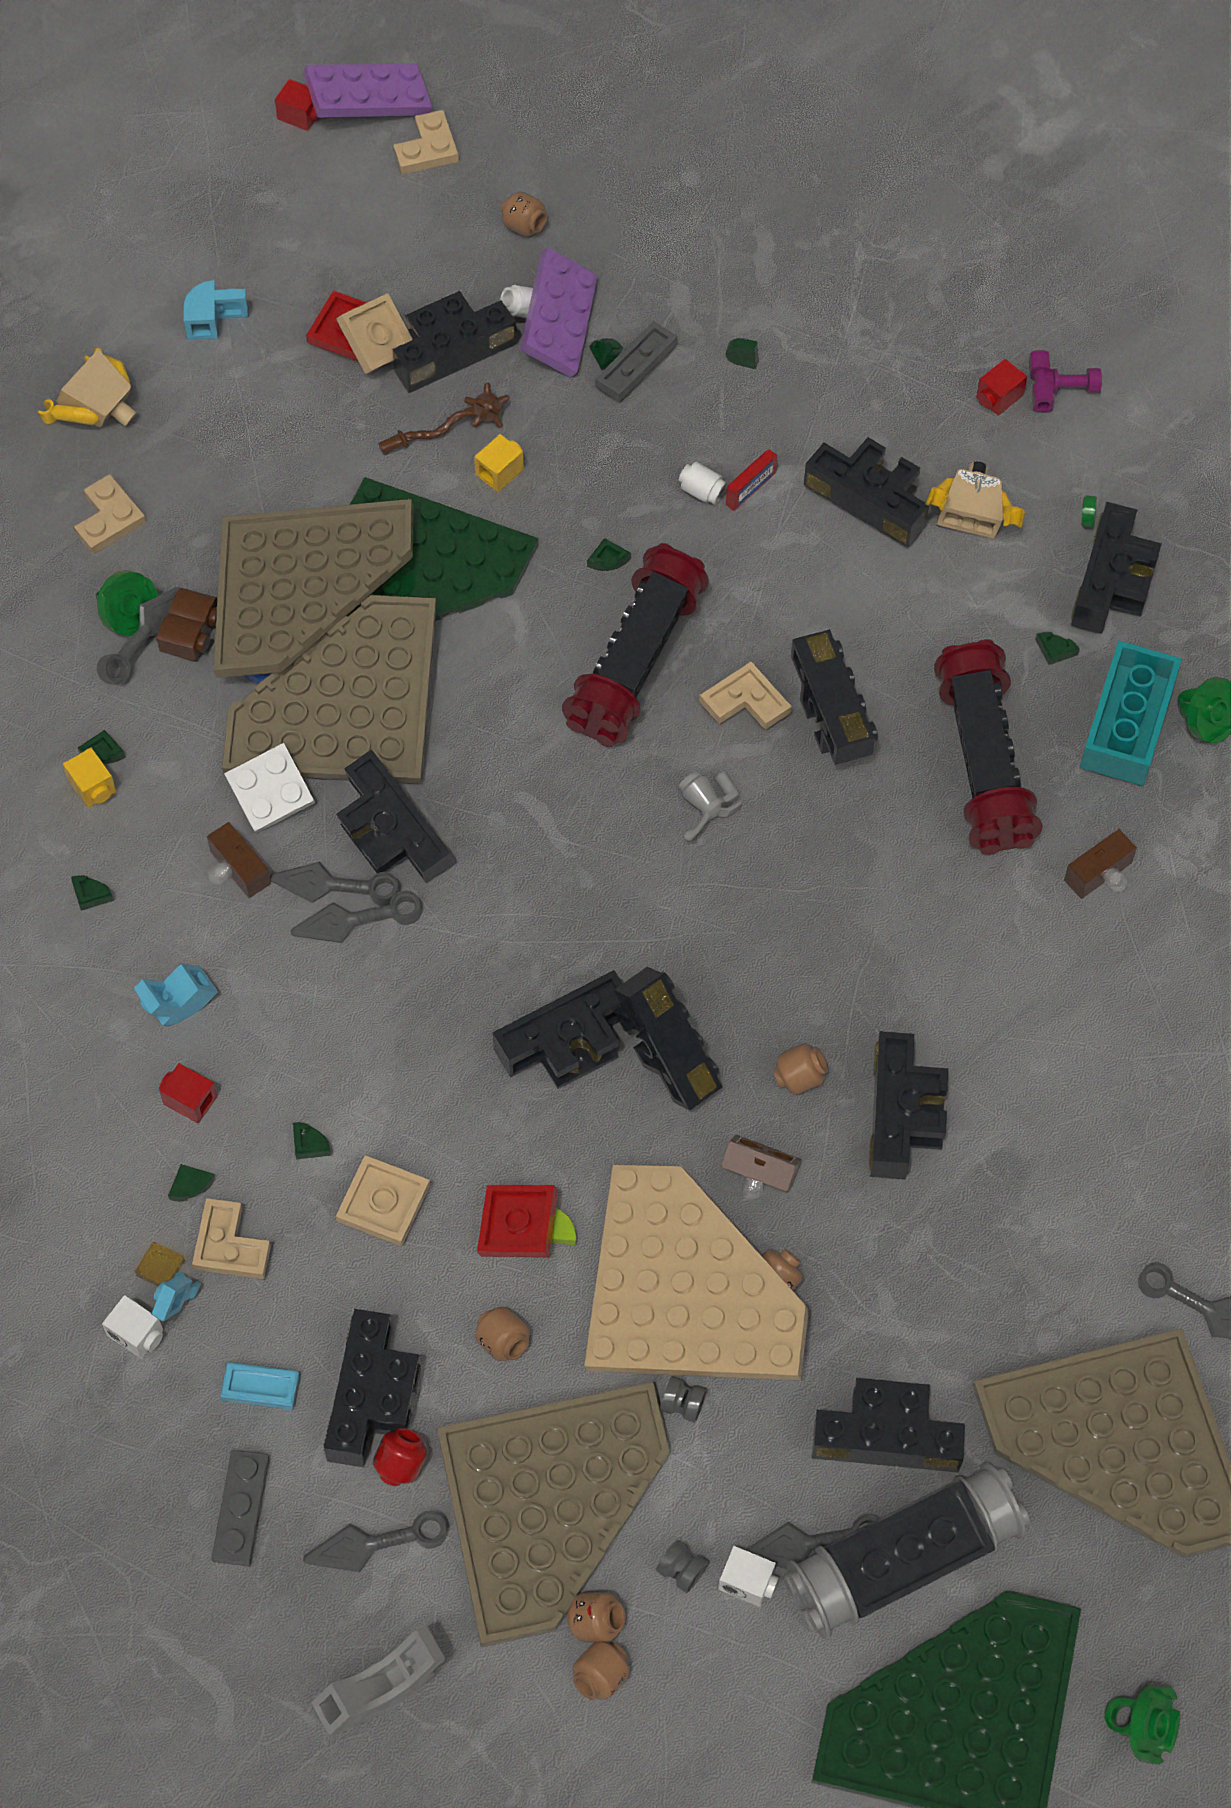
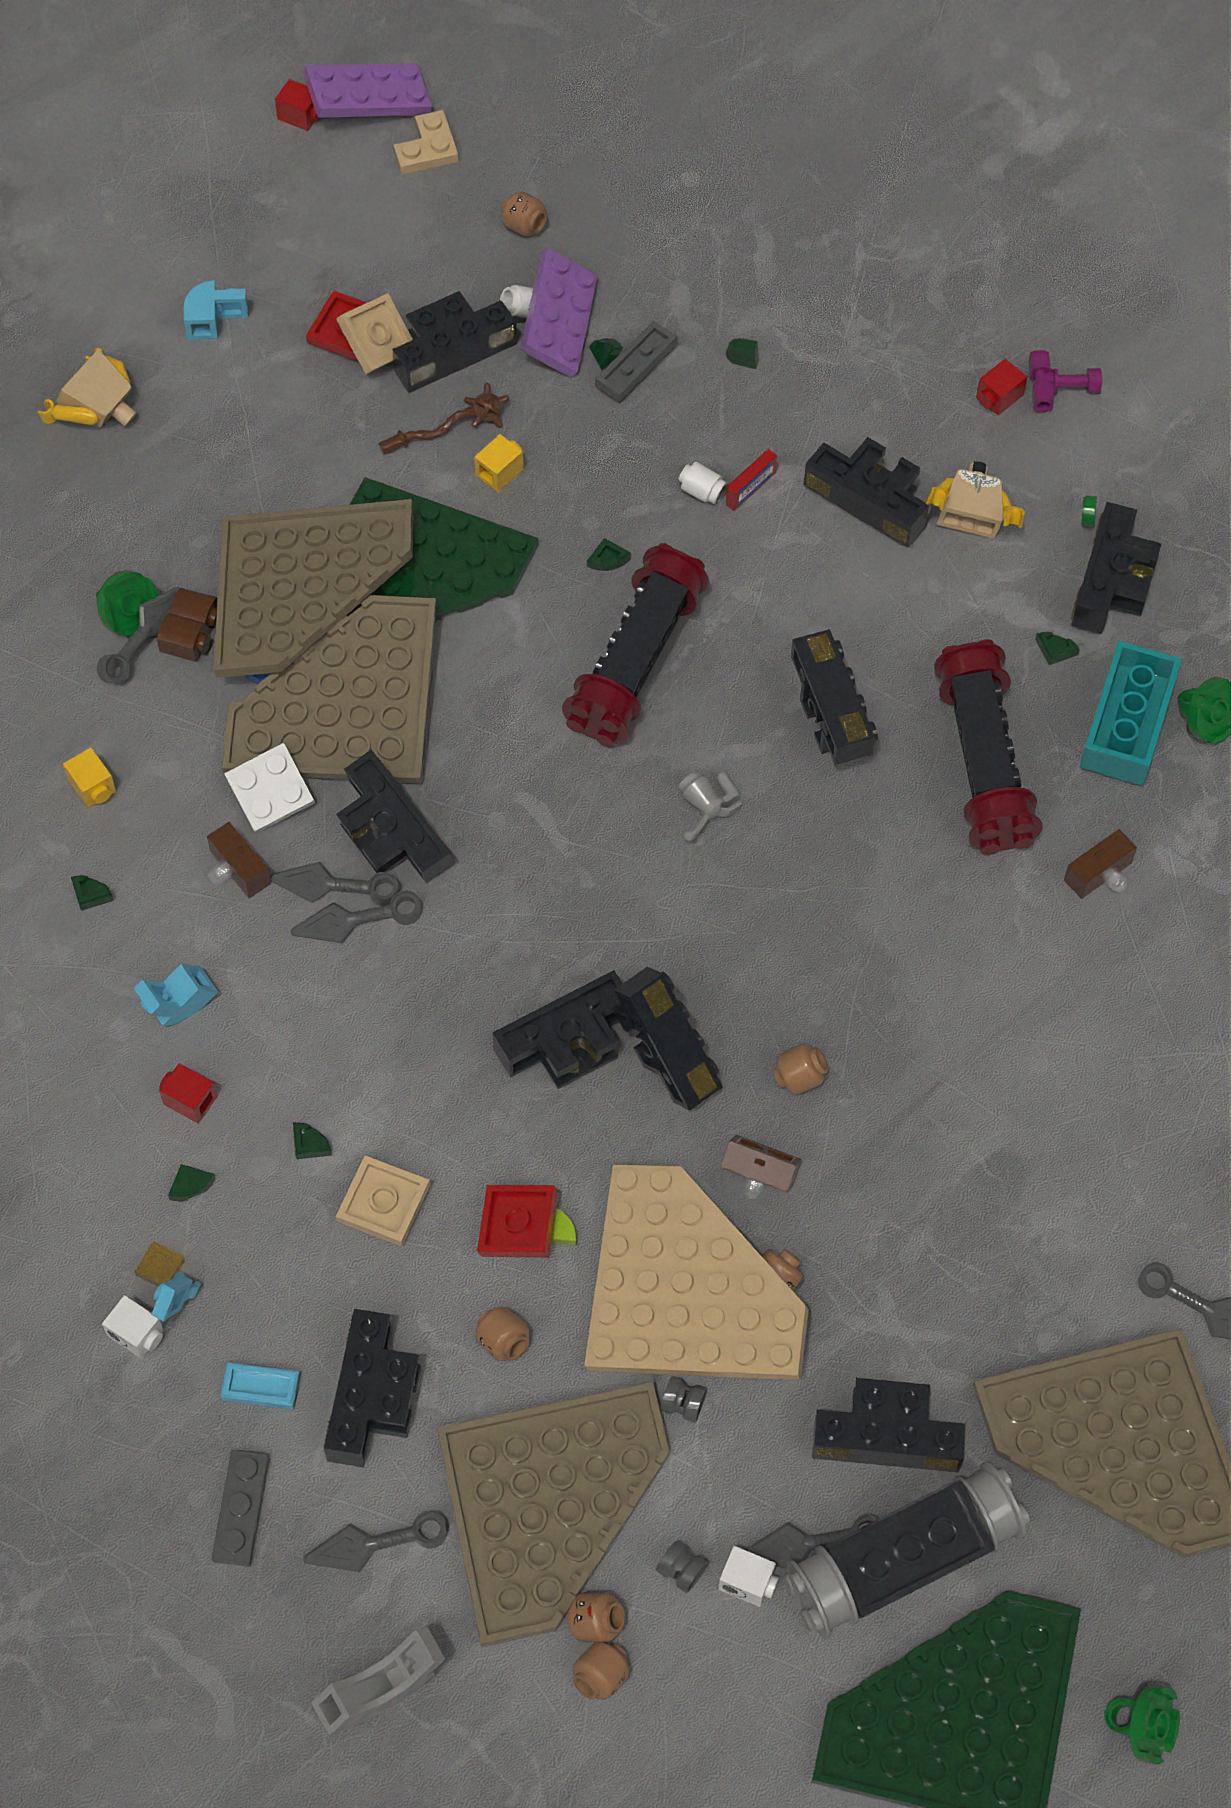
(104, 747): dark green tile -> none
(115, 515): tan plate -> none
(220, 1248): tan plate -> none
(400, 1457): red head -> none
(747, 690): tan plate -> none
(905, 1106): black piece -> none

